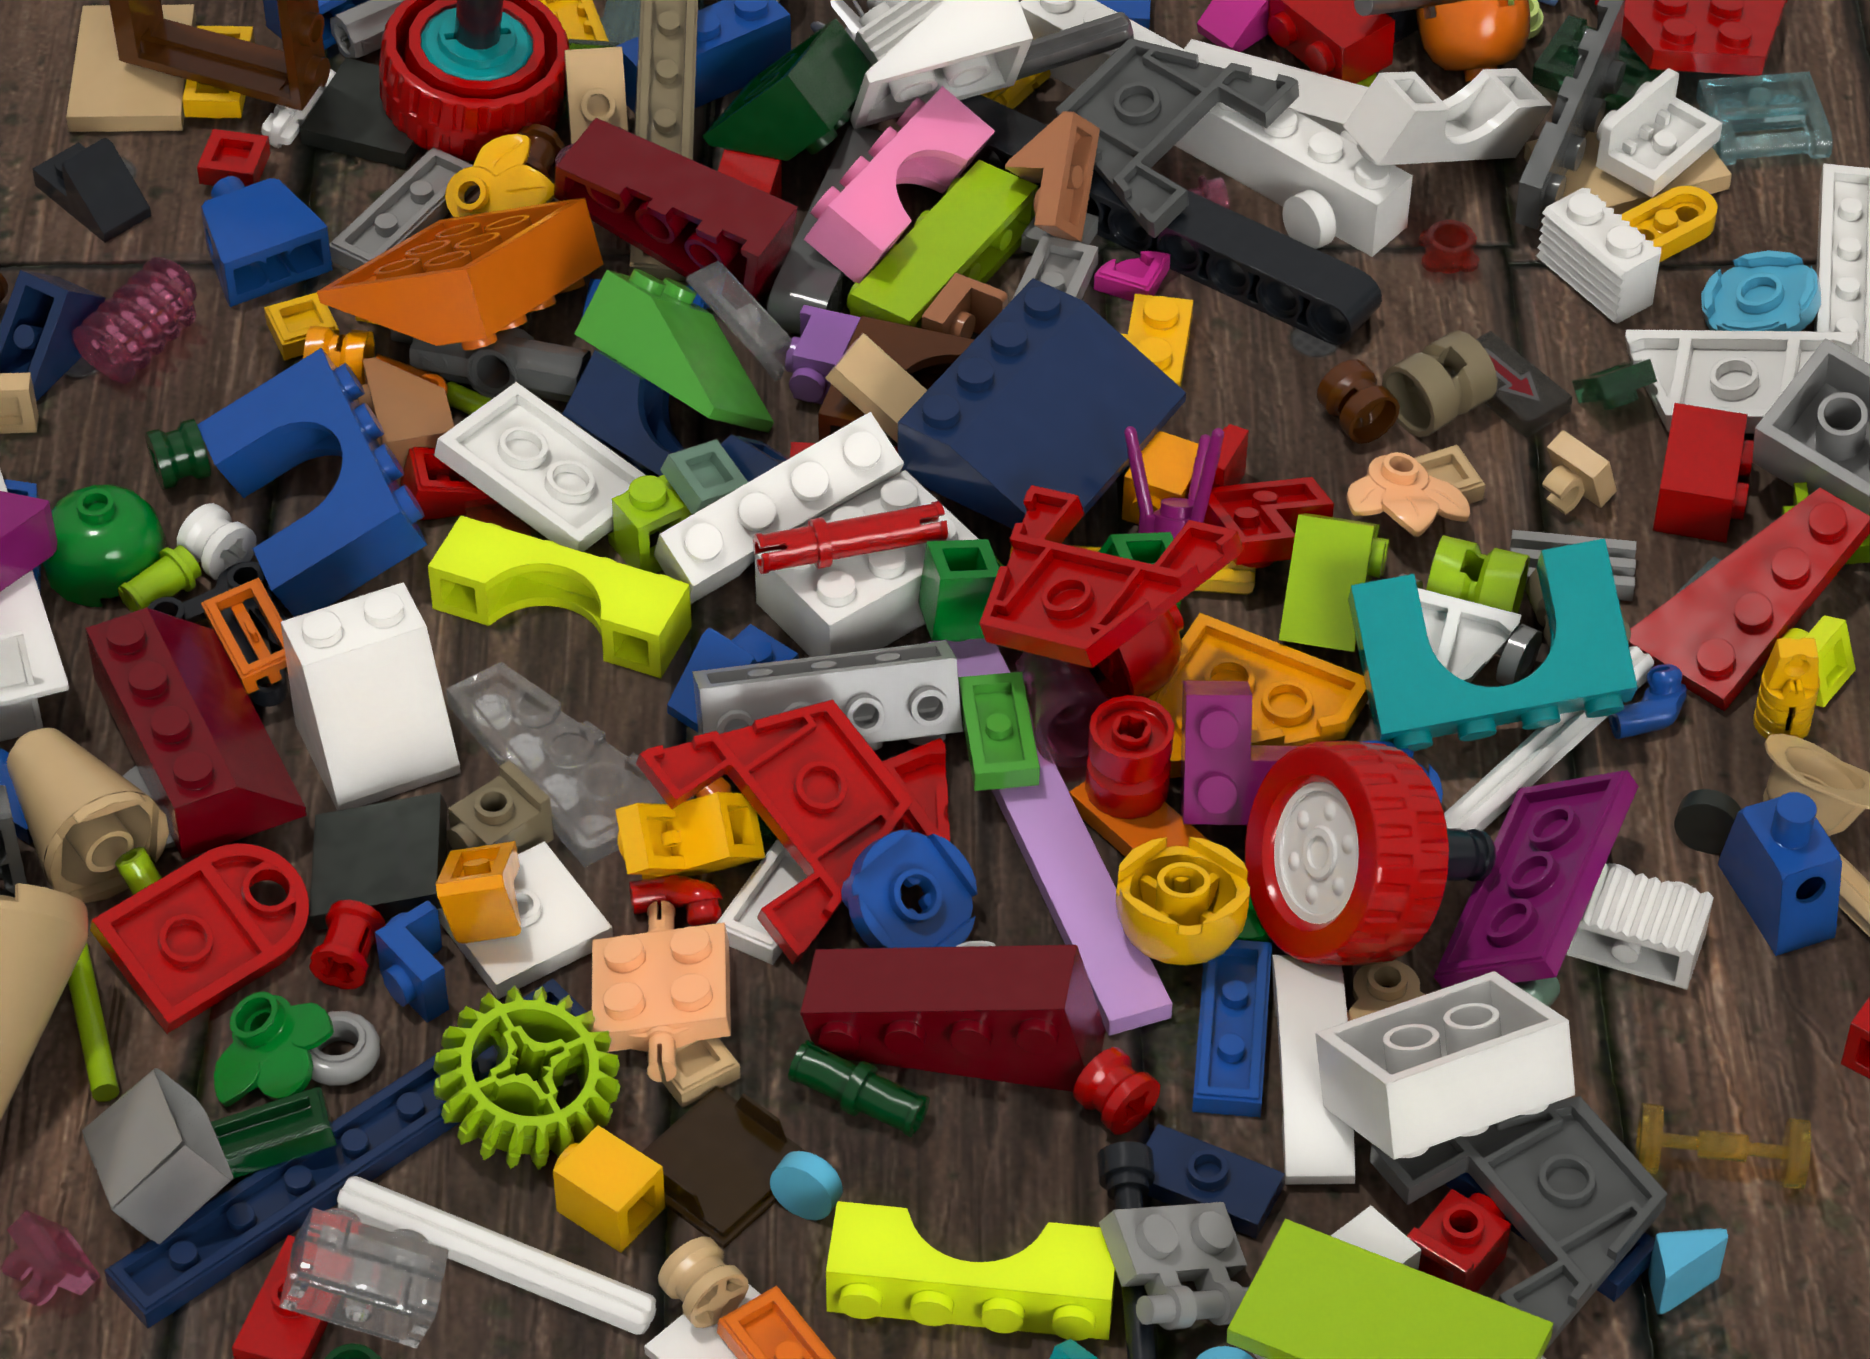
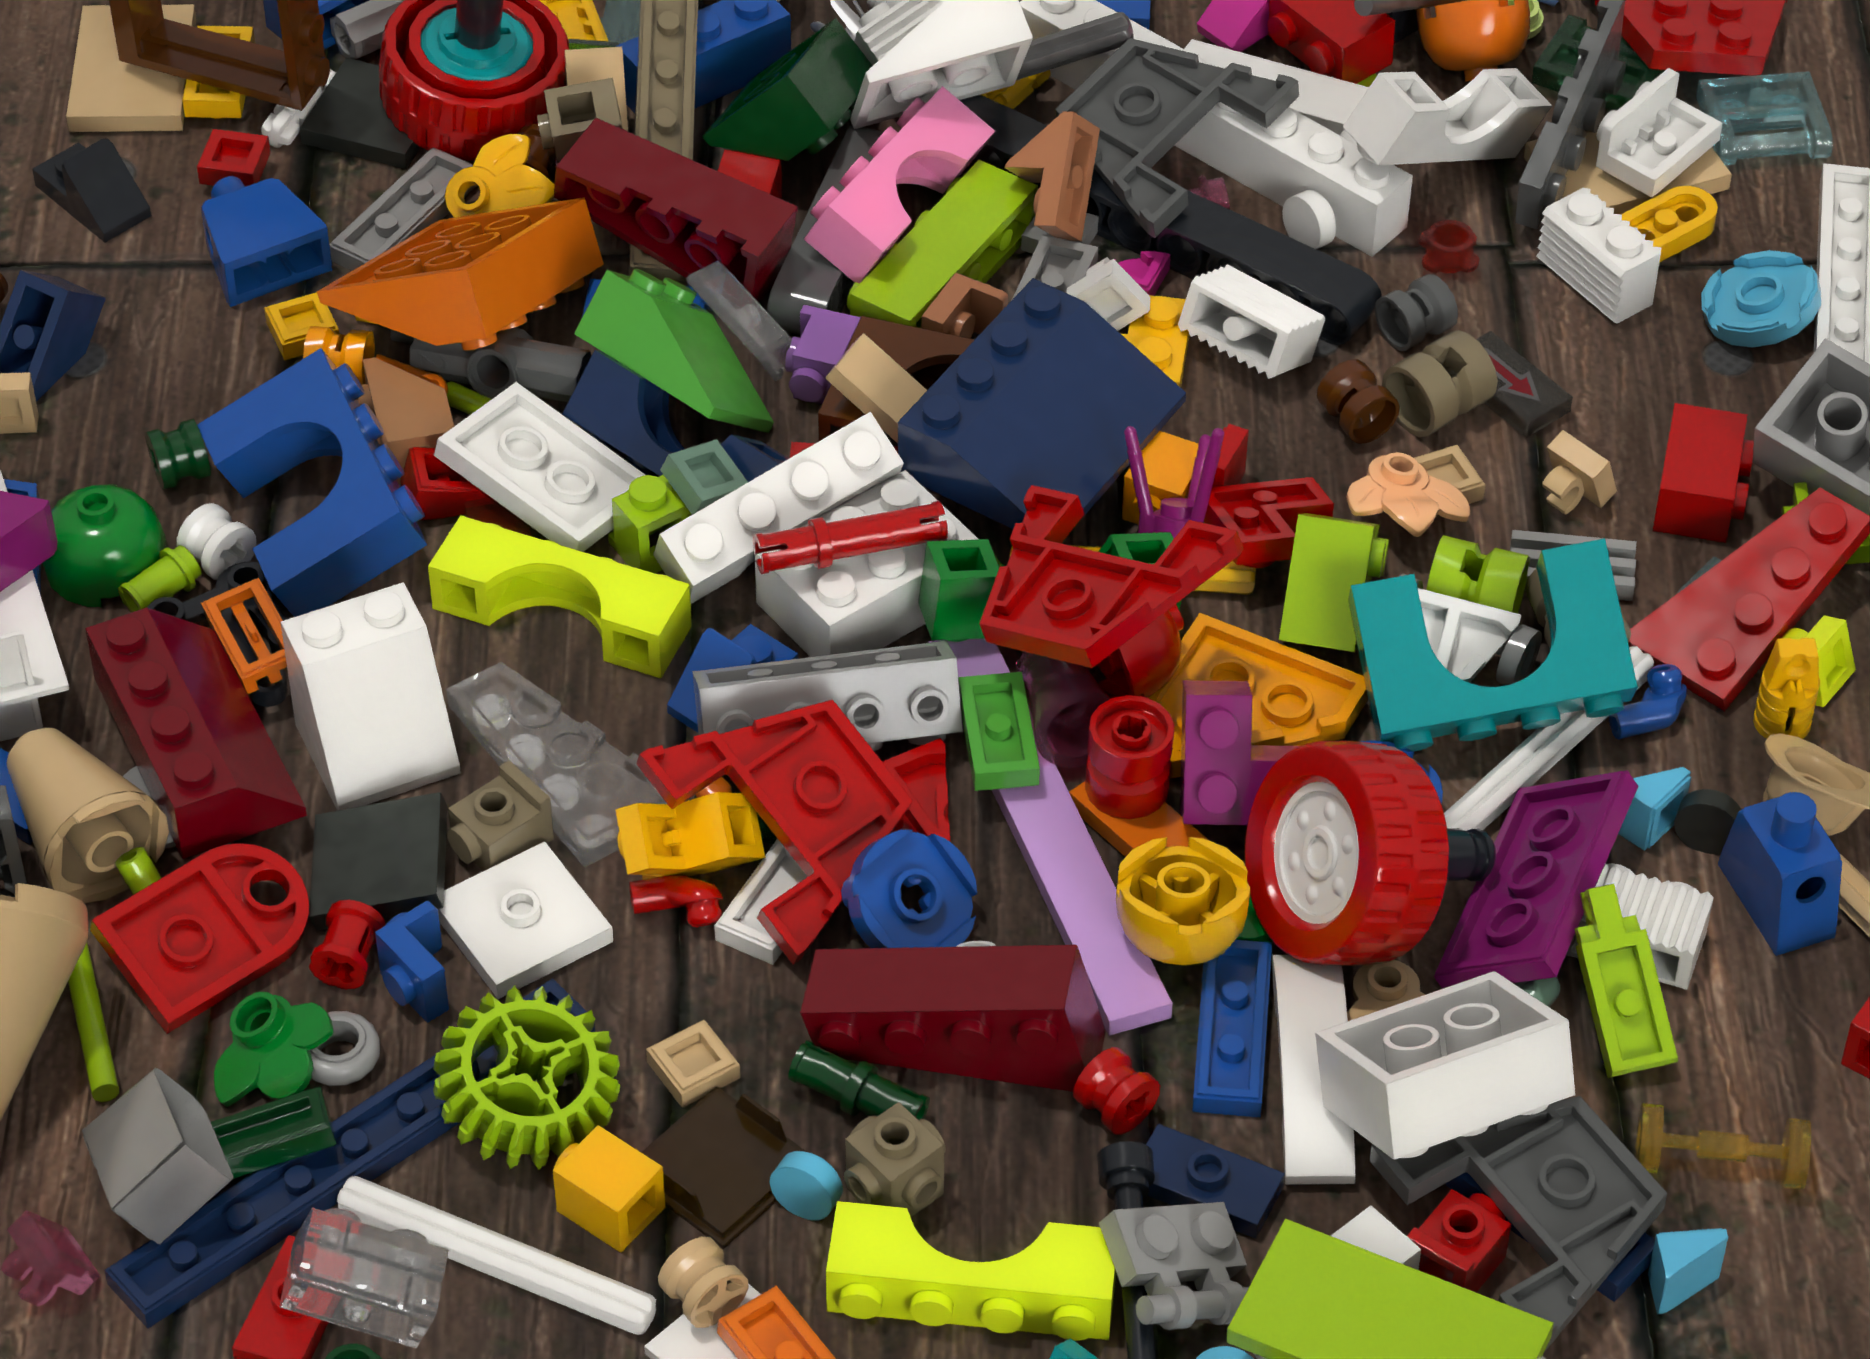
(138, 320): clear pink piece -> none
(480, 892): light orange slope -> none
(573, 110): none -> dark tan brick
(662, 988): light nougat plate -> none
(895, 1161): none -> dark tan brick
(1112, 293): none -> white tile
(1251, 321): none -> white brick
(1420, 310): none -> dark grey wheel
(1615, 384): clear green plate -> none
(1622, 987): none -> lime hinge
(1655, 806): none -> medium azure slope
(1726, 368): white wing -> none

